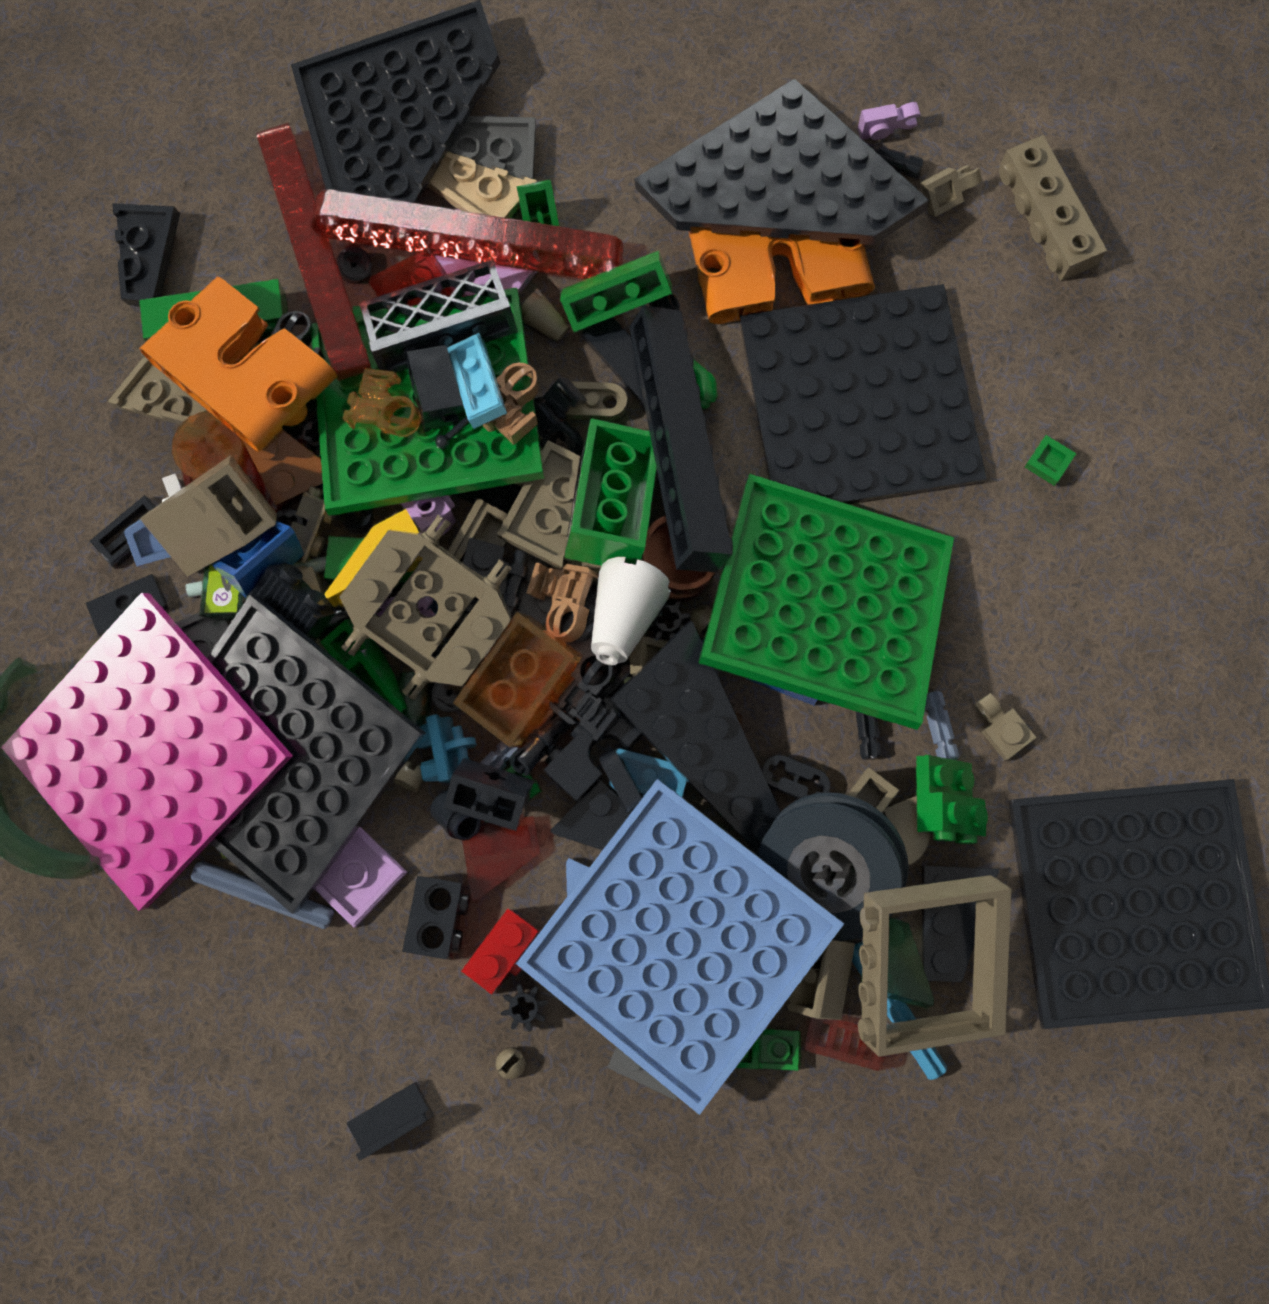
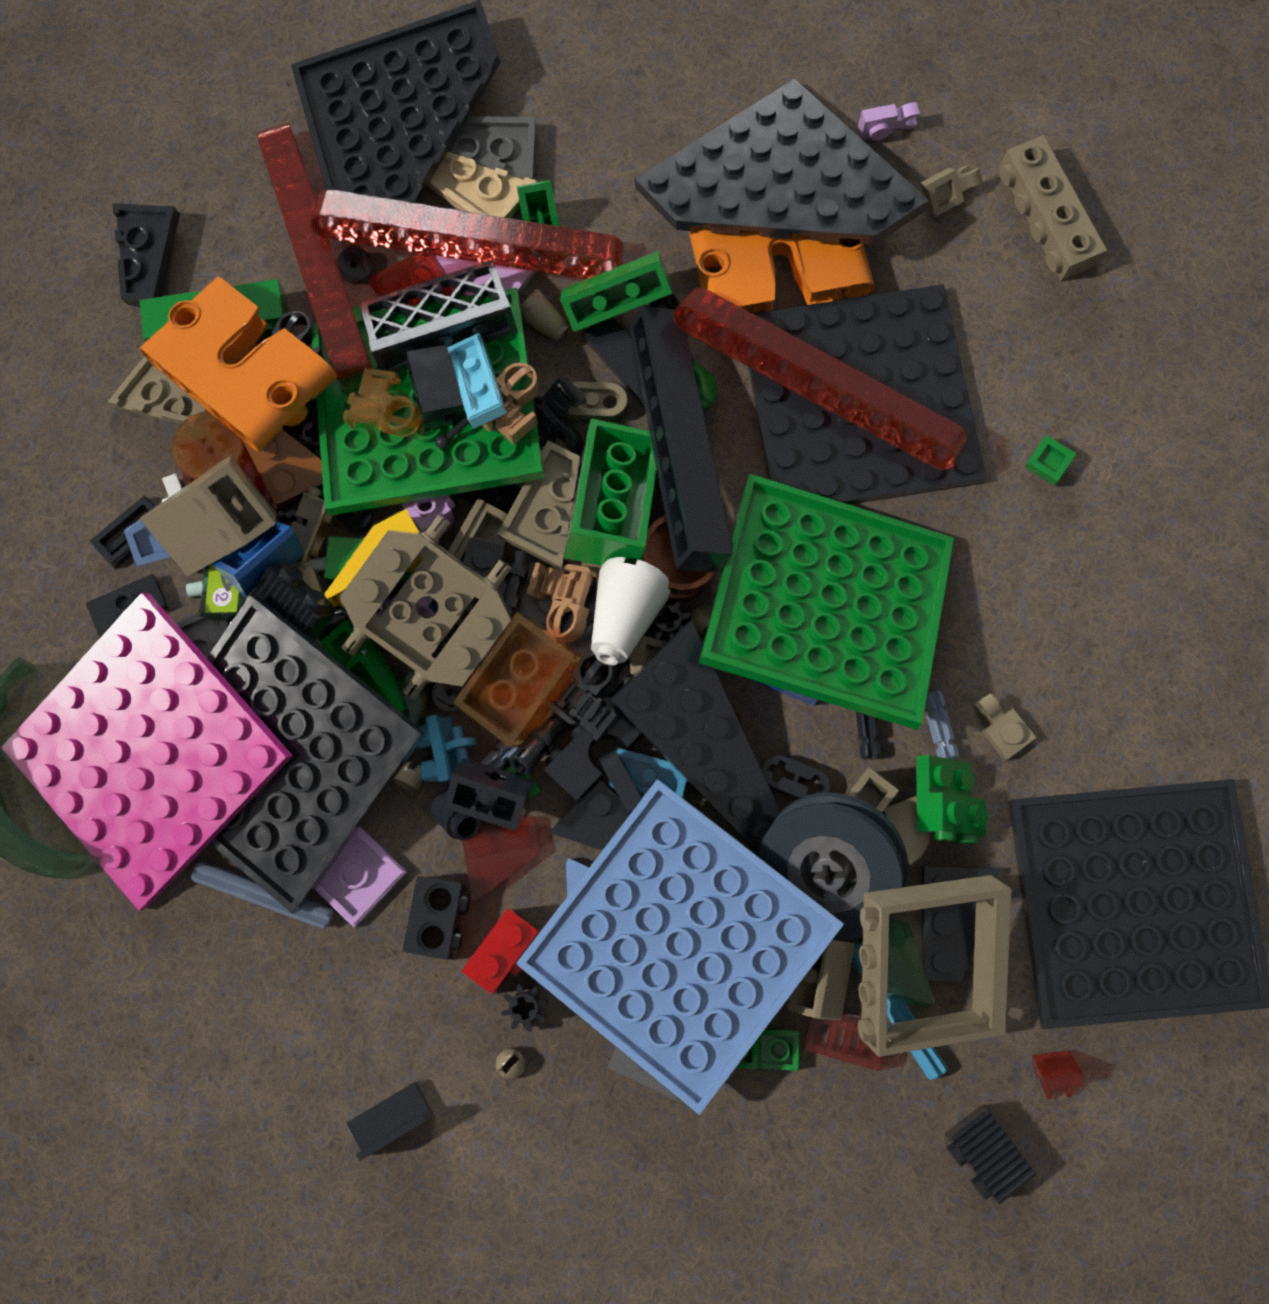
(821, 378): none -> clear red beam
(911, 166): black axle -> none
(989, 1155): none -> black brick
(1056, 1072): none -> clear red tile

